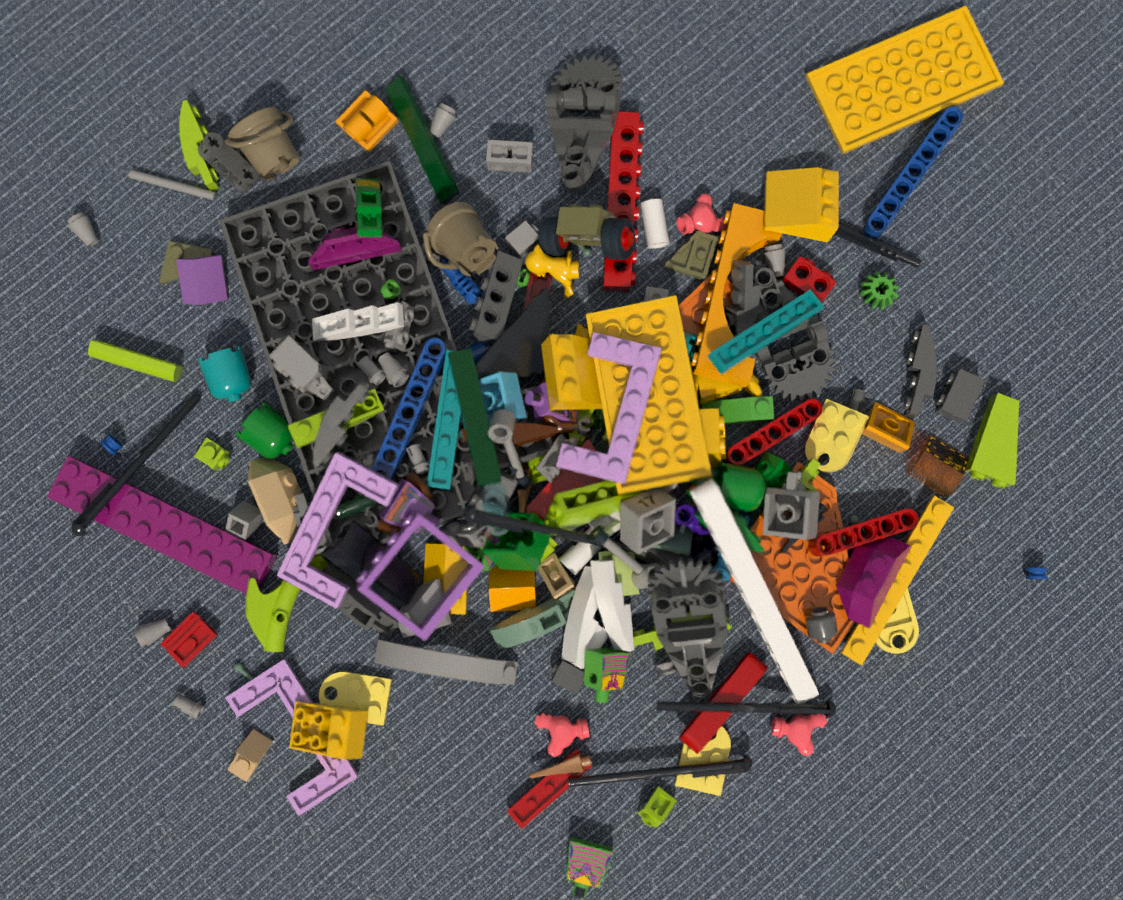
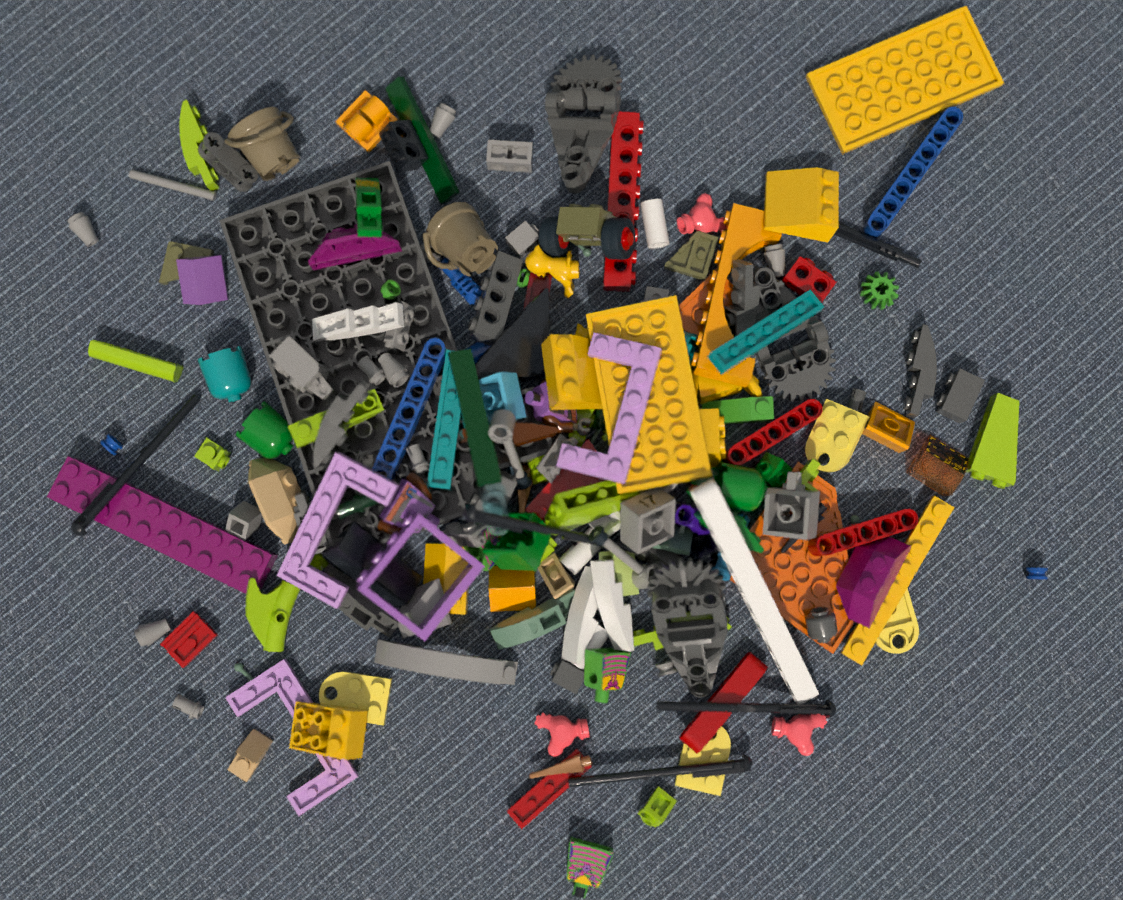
(403, 146): none -> black brick

